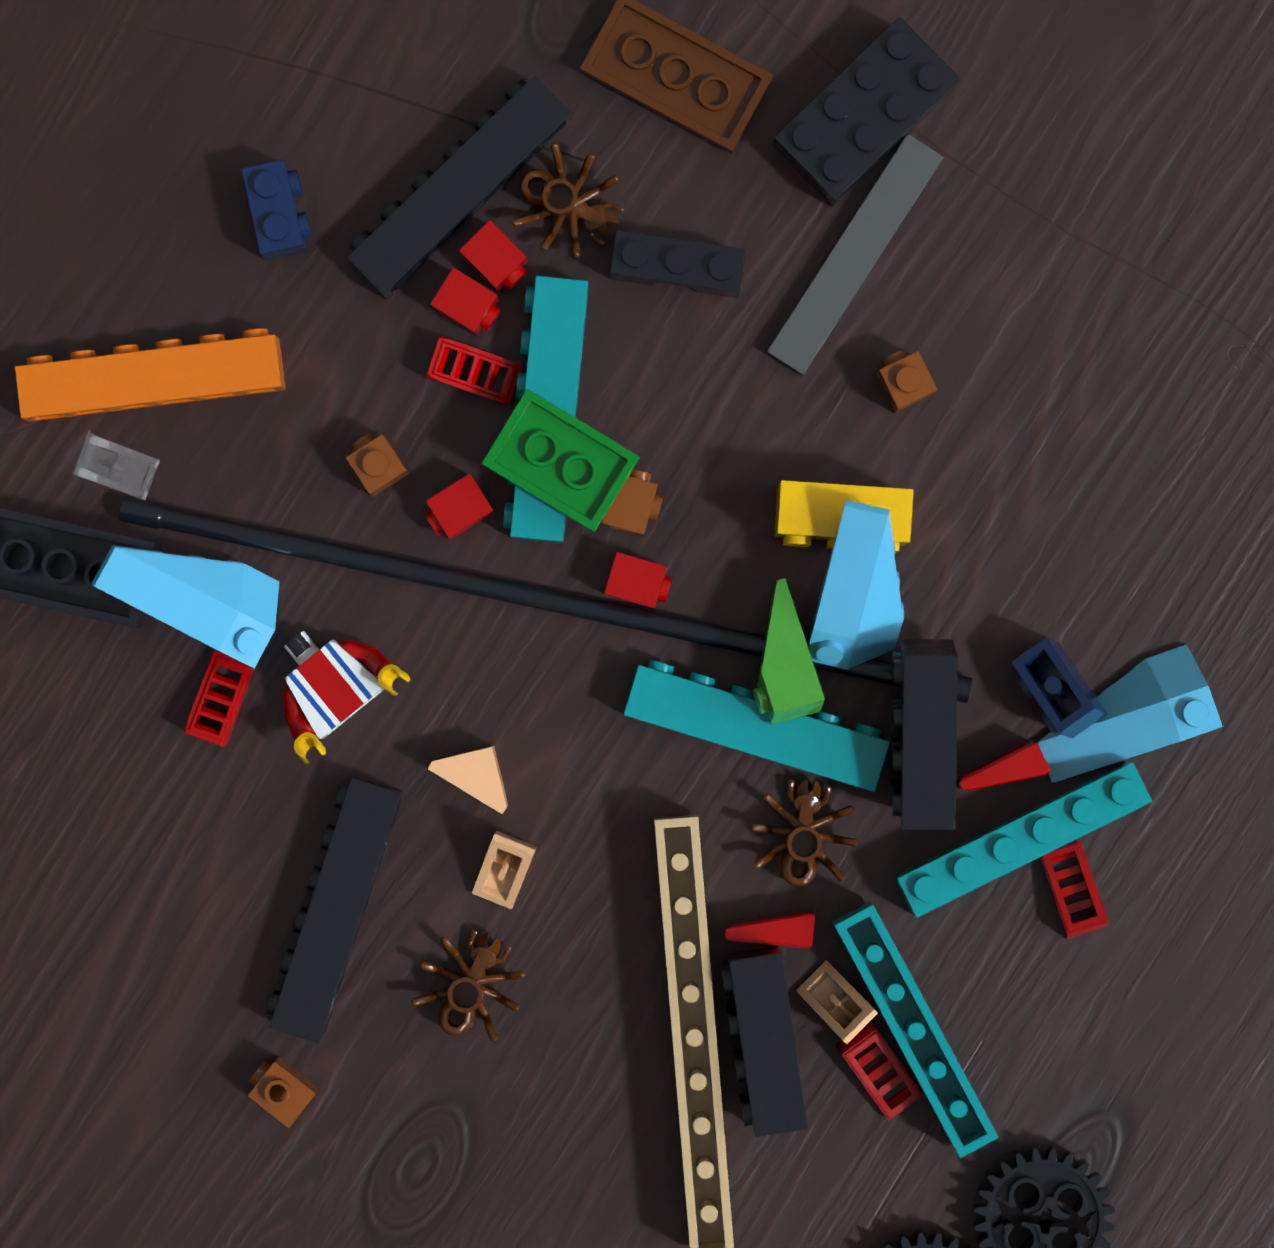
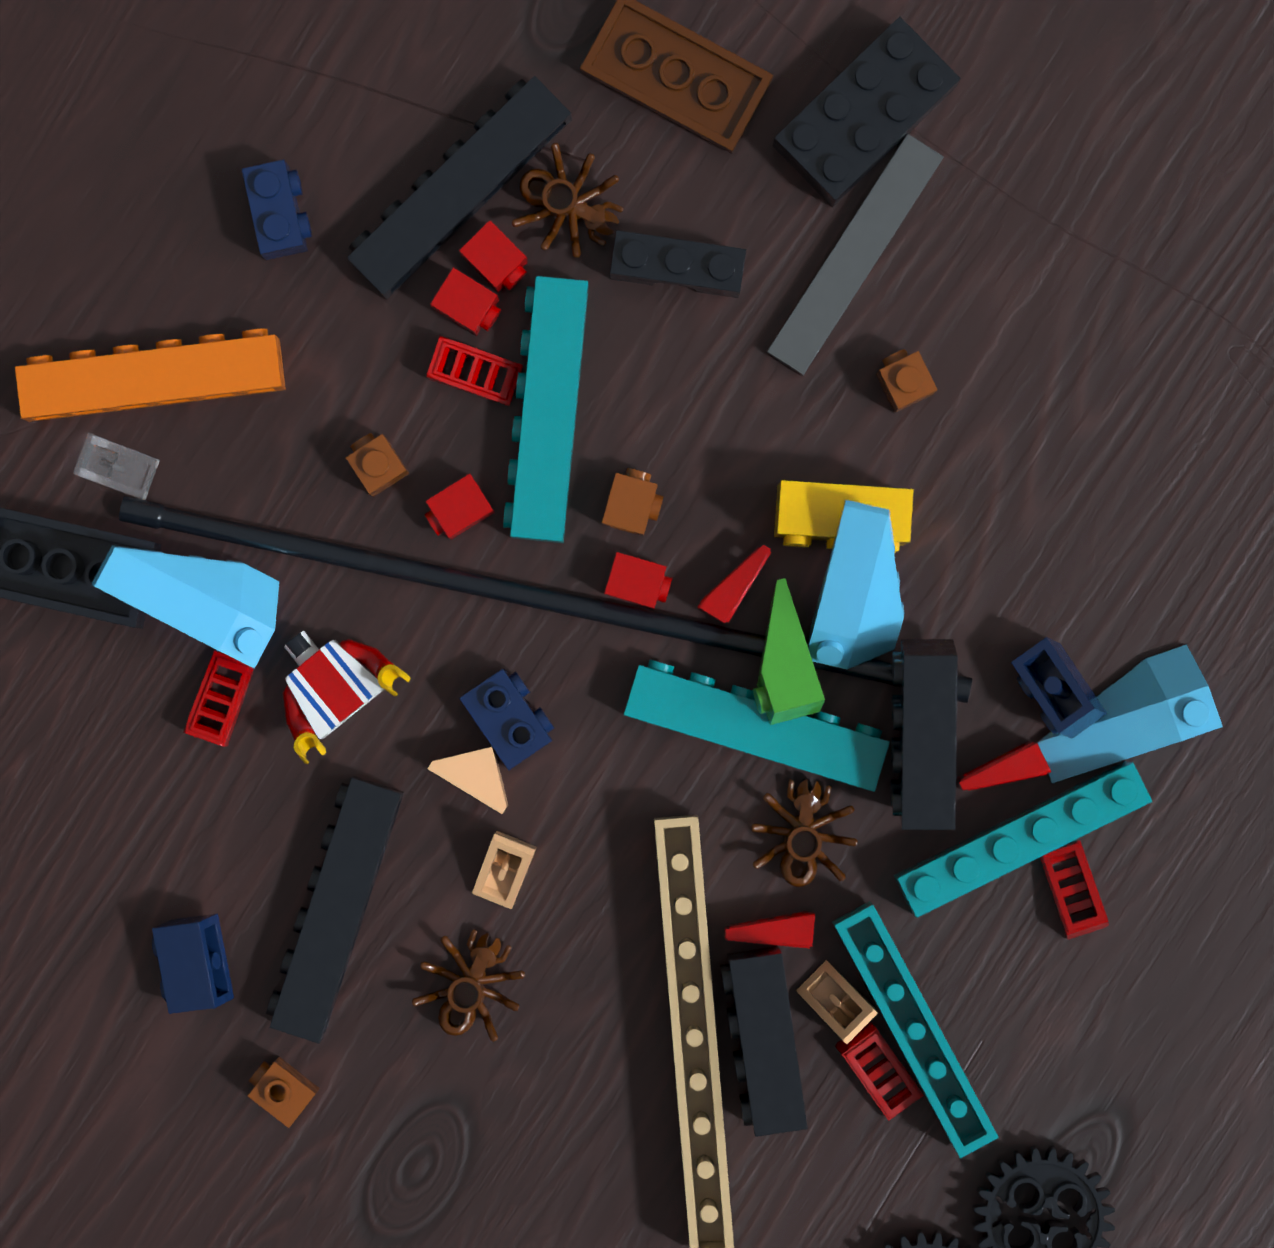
(192, 963): none -> dark blue brick
(507, 718): none -> dark blue brick
(560, 460): green plate -> none
(729, 593): none -> red slope

